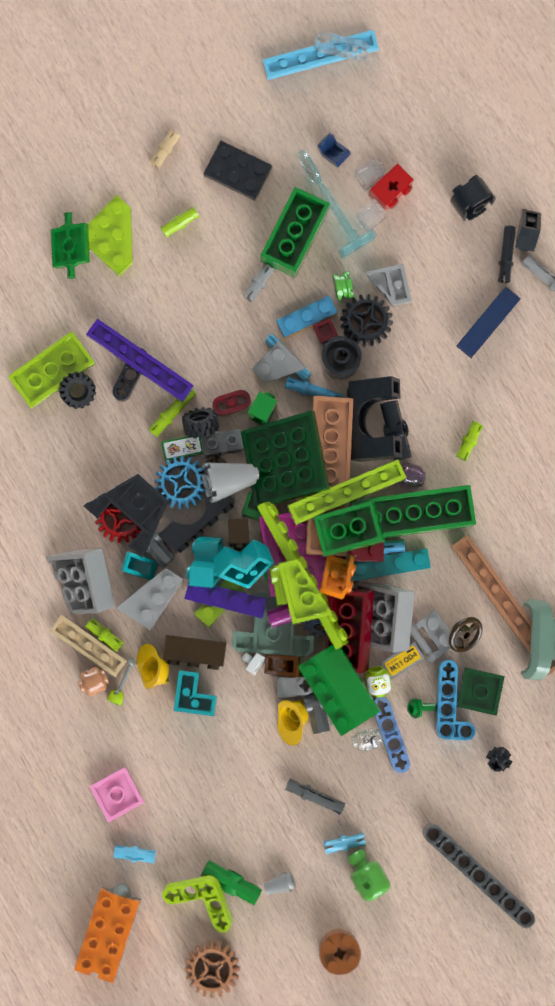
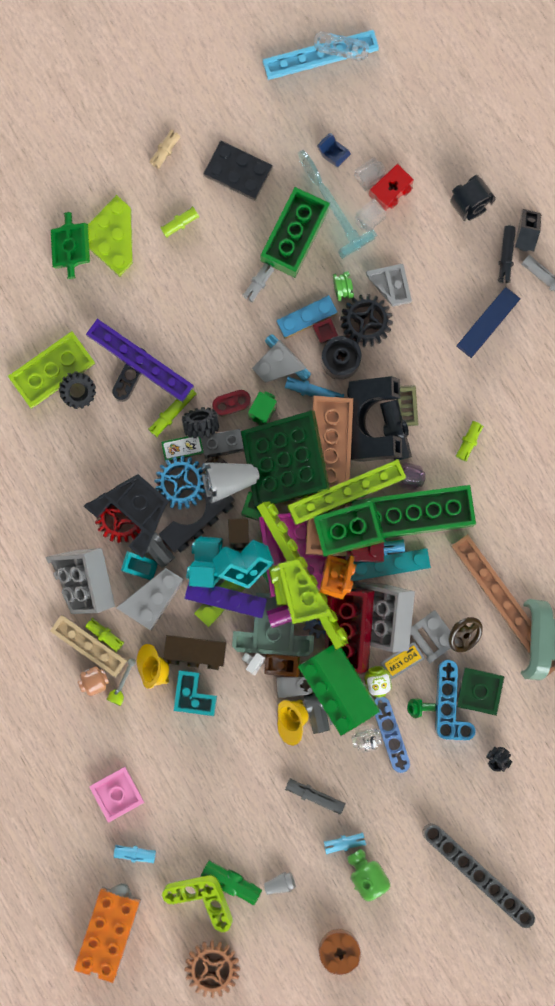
(409, 388): none -> olive slope

